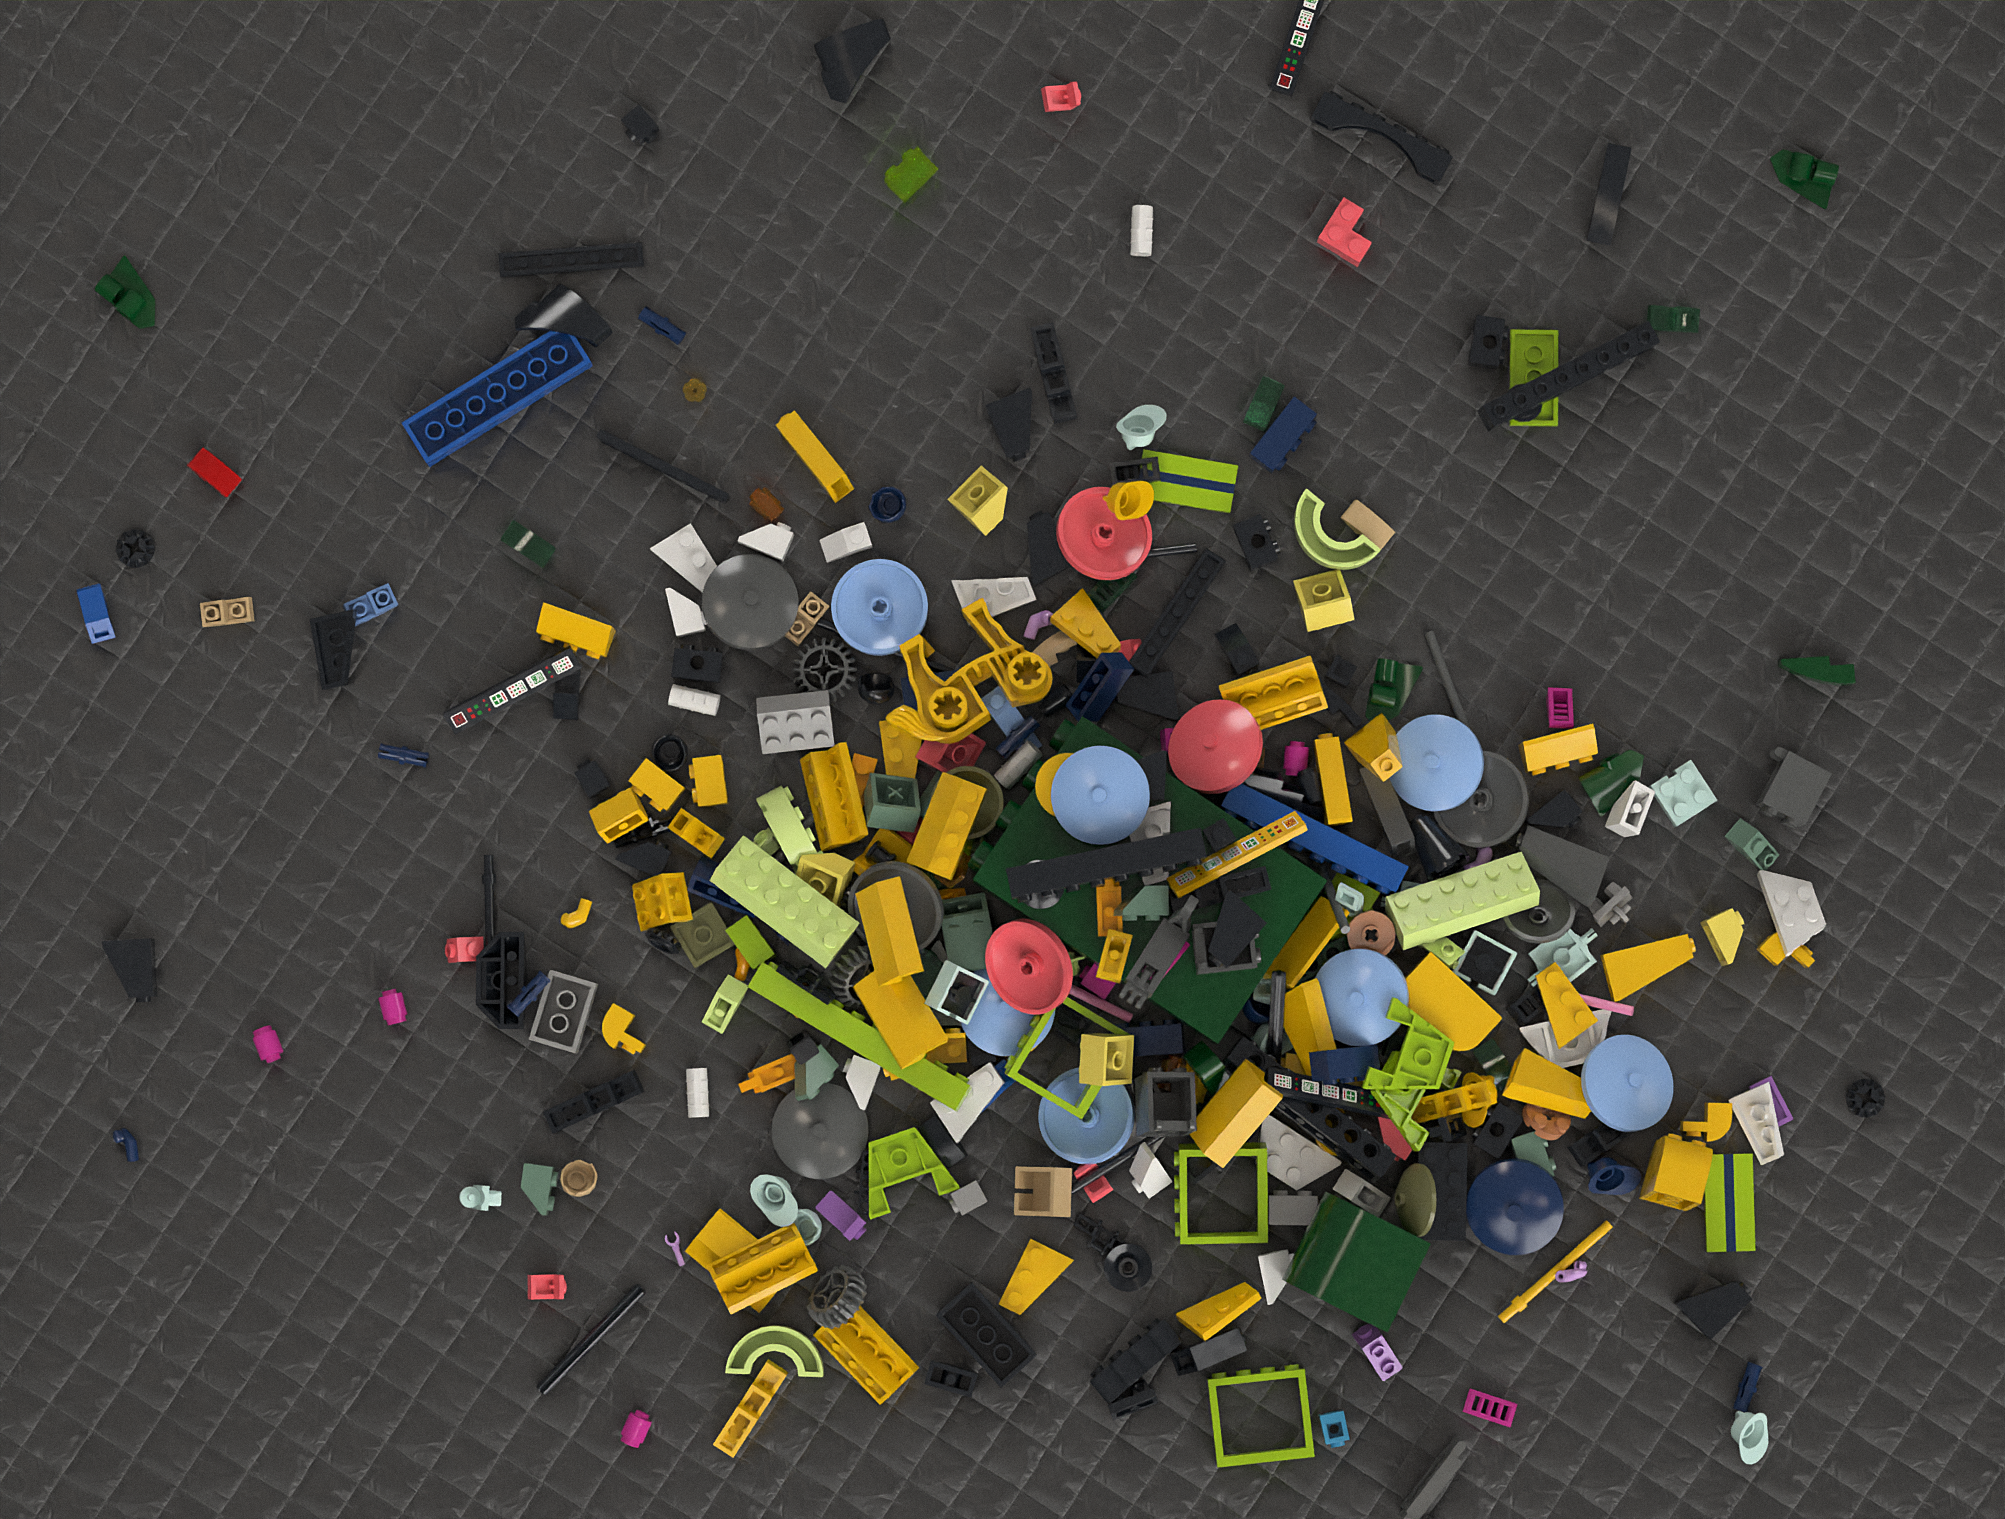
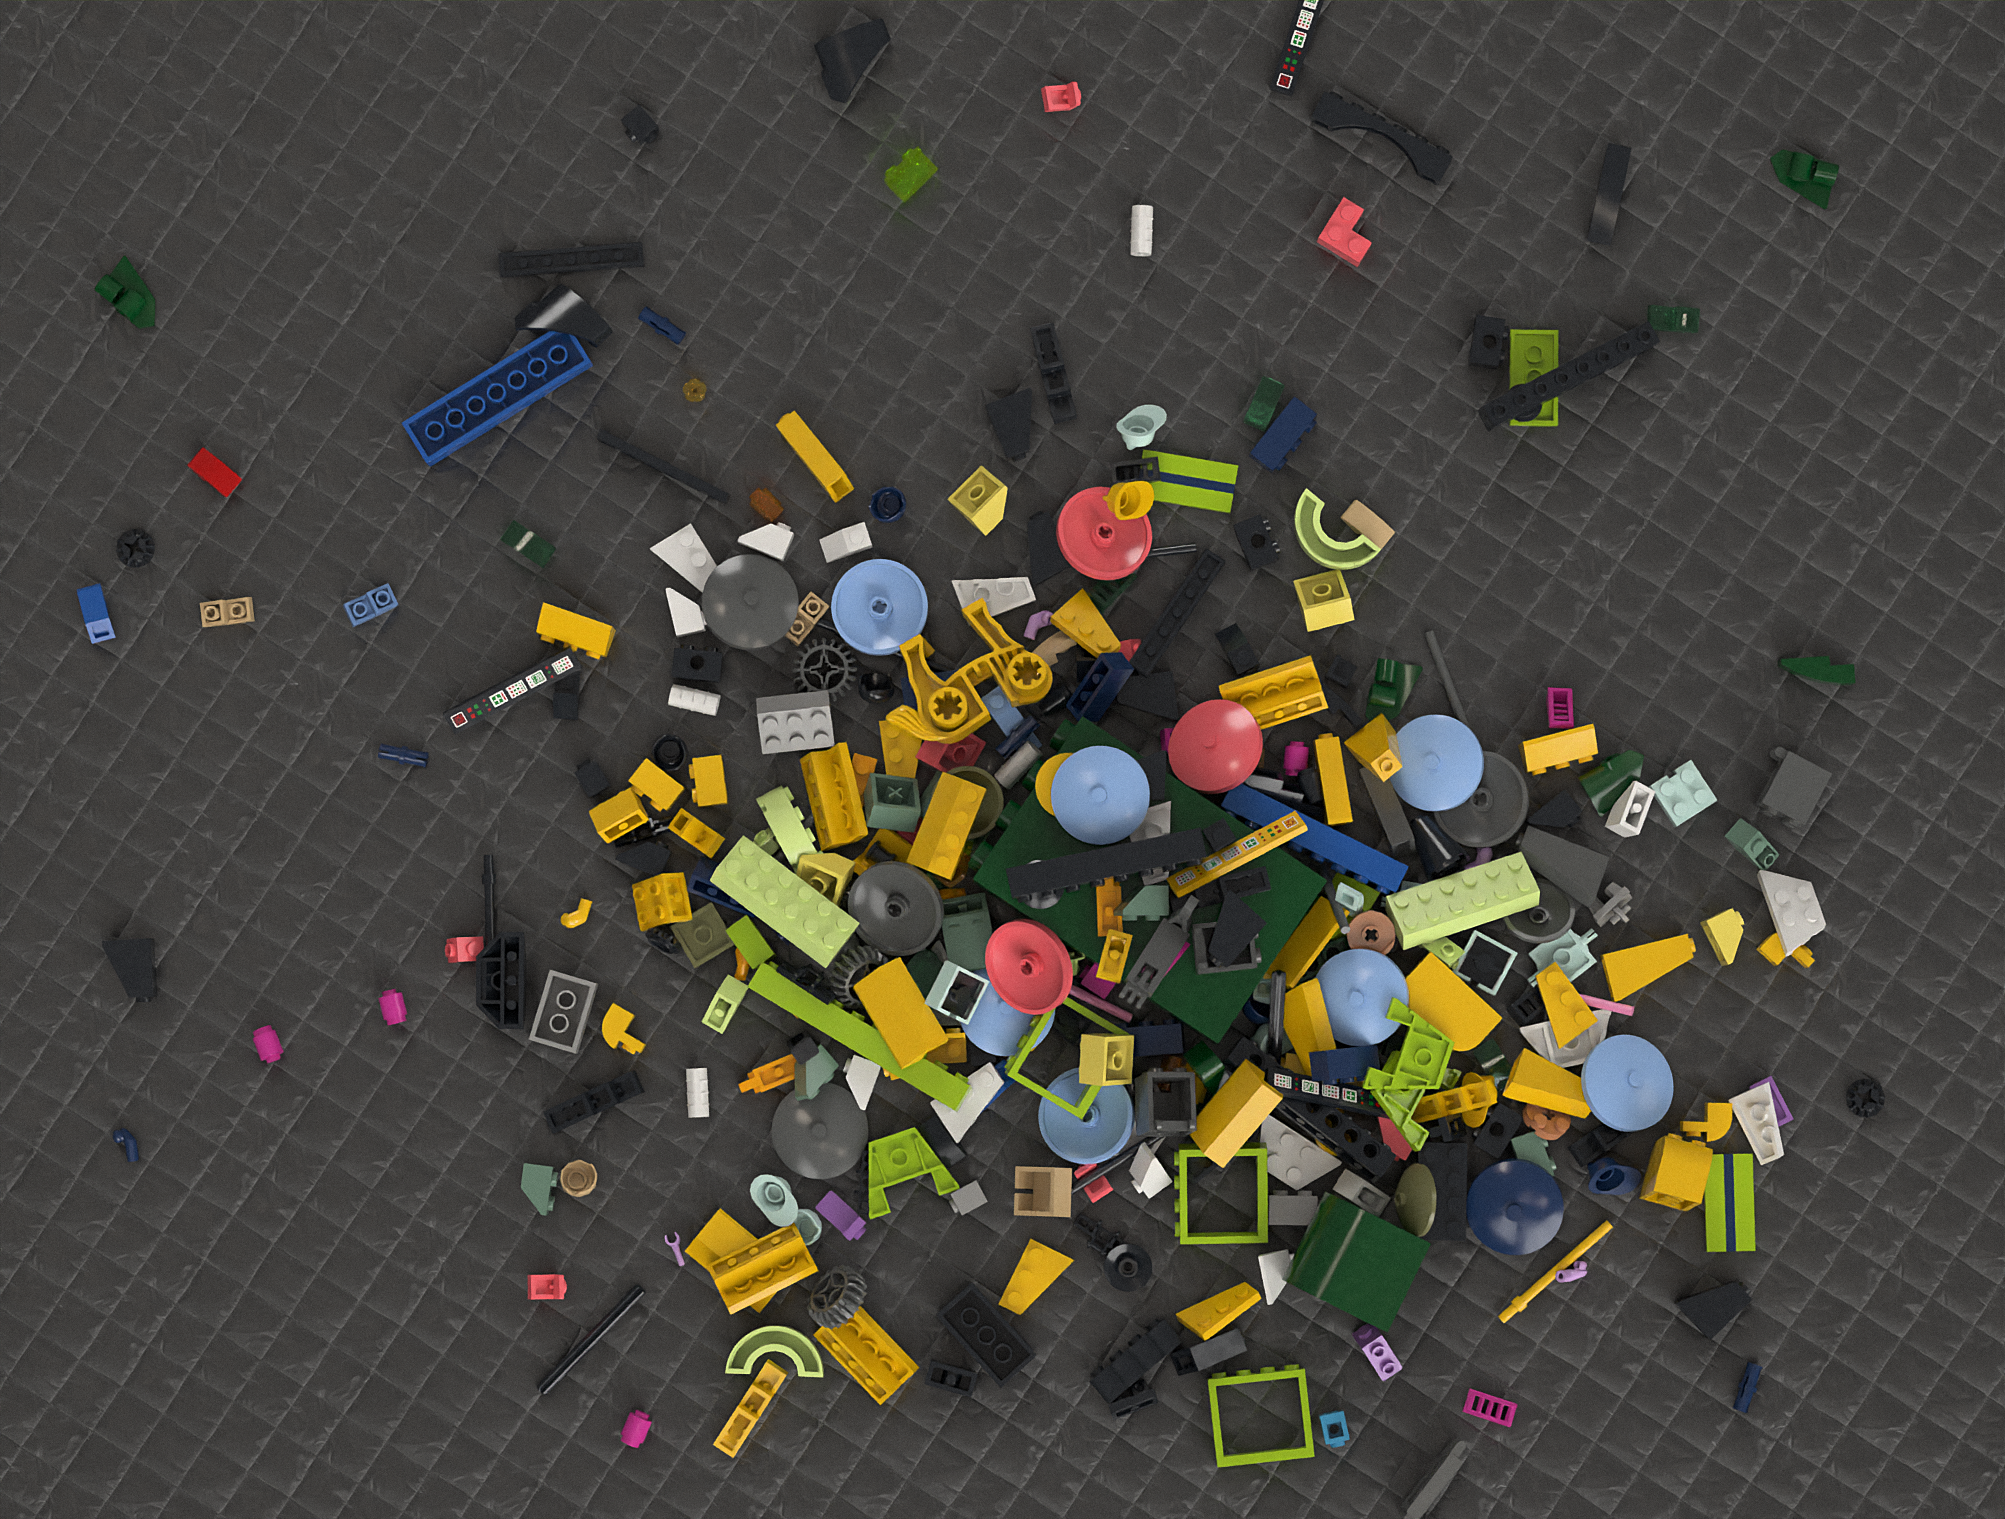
(333, 647): black wing -> none
(479, 1197): light aqua hips -> none
(518, 1004): dark blue pin -> none
(889, 931): yellow slope -> none
(1751, 1434): light aqua piece -> none

